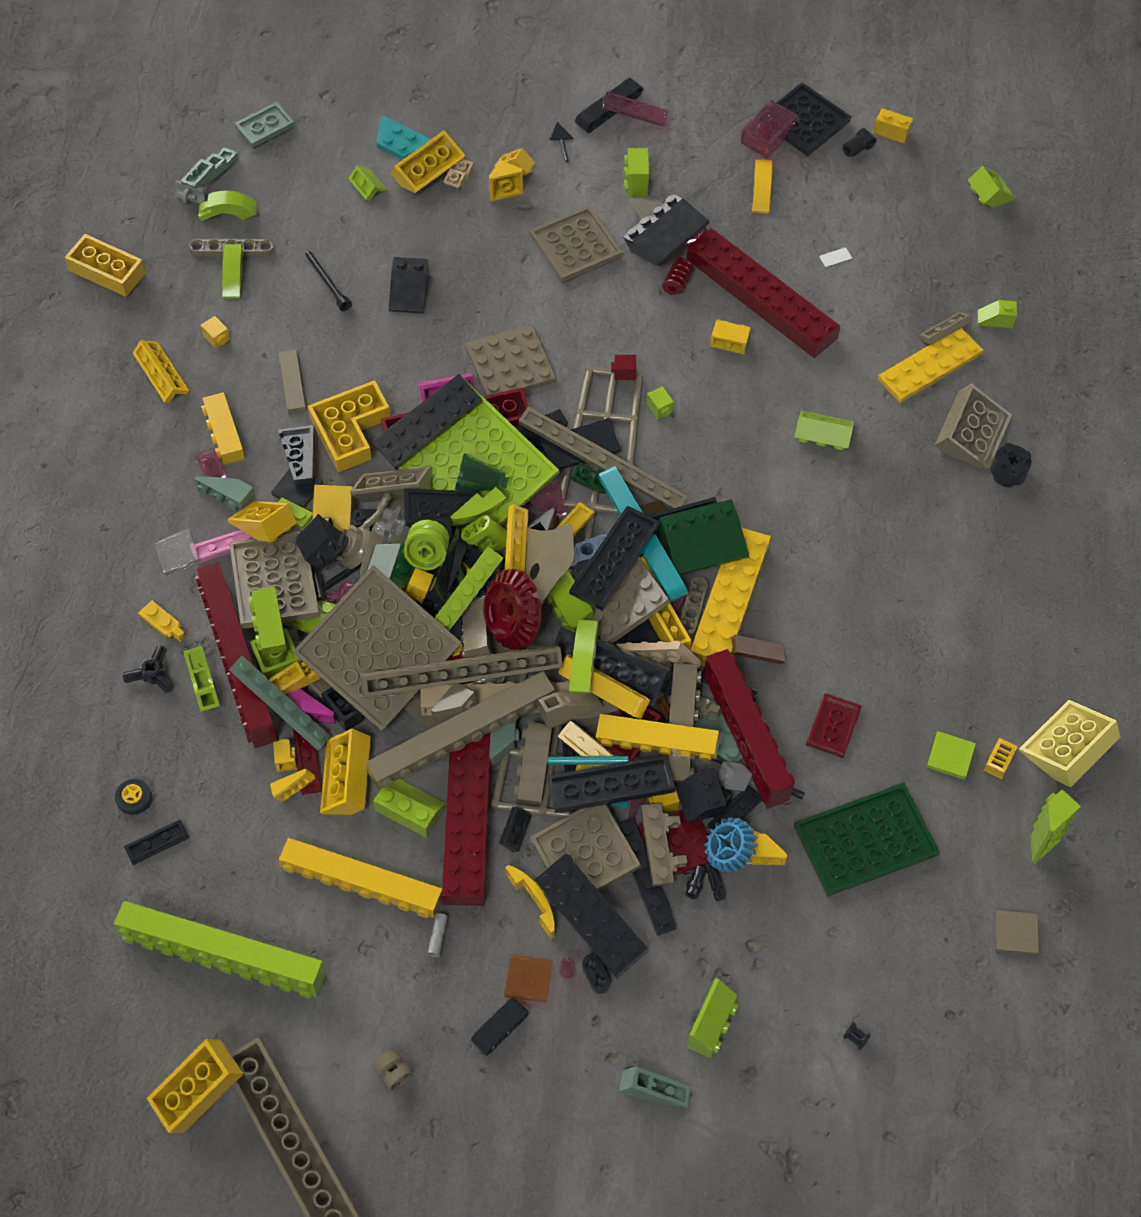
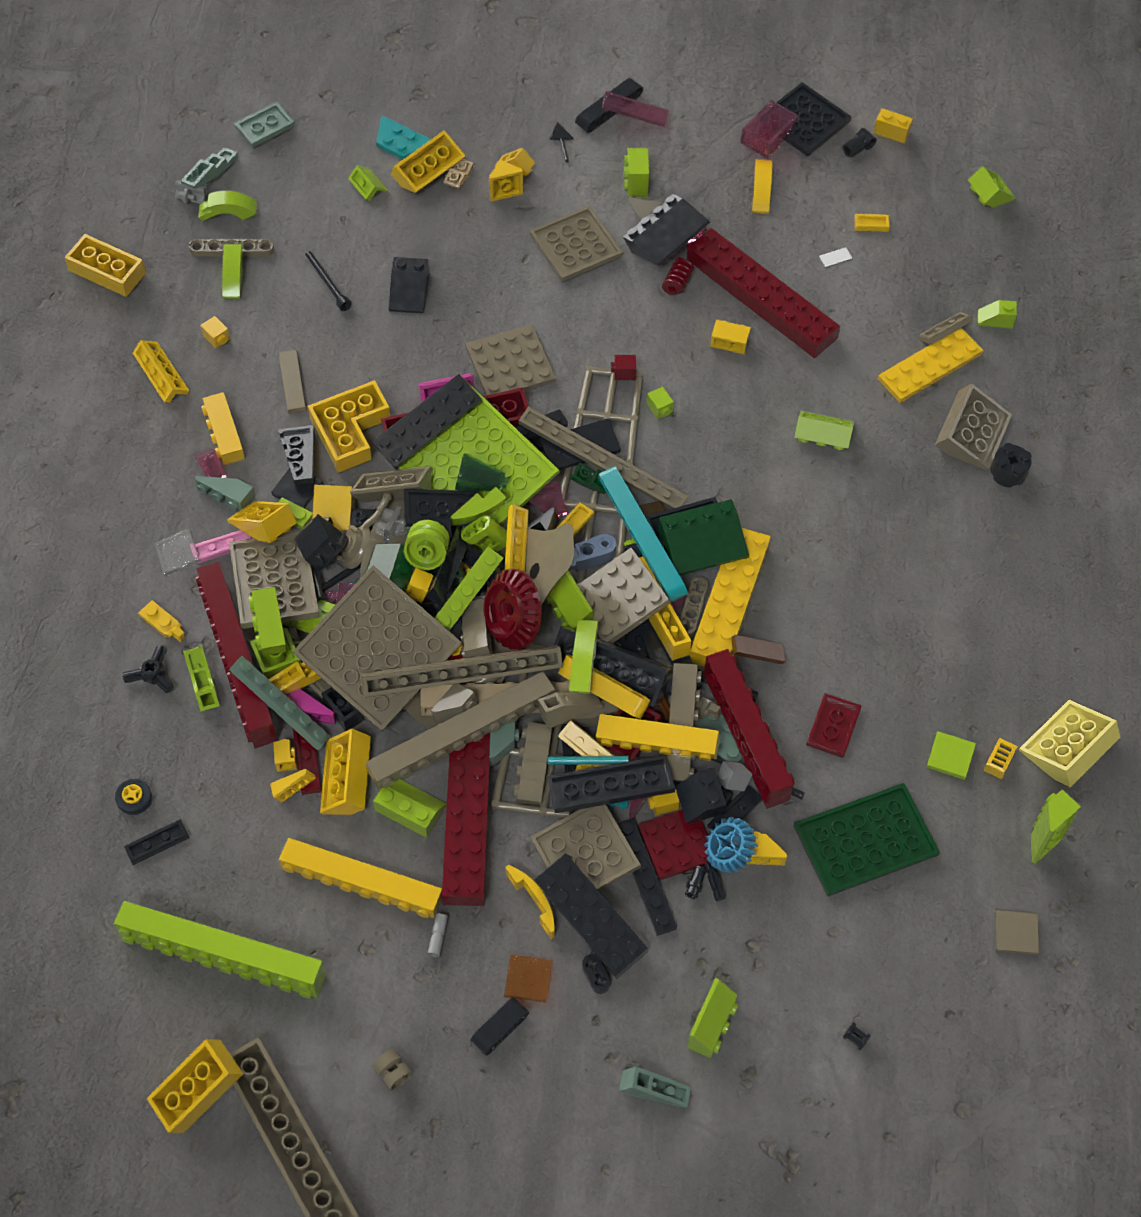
(515, 829): black plate -> none
(567, 964): clear pink pin -> none
(614, 558): black plate -> none
(655, 827): dark tan hinge -> none
(663, 652): tan wing -> none
(871, 222): none -> yellow tile

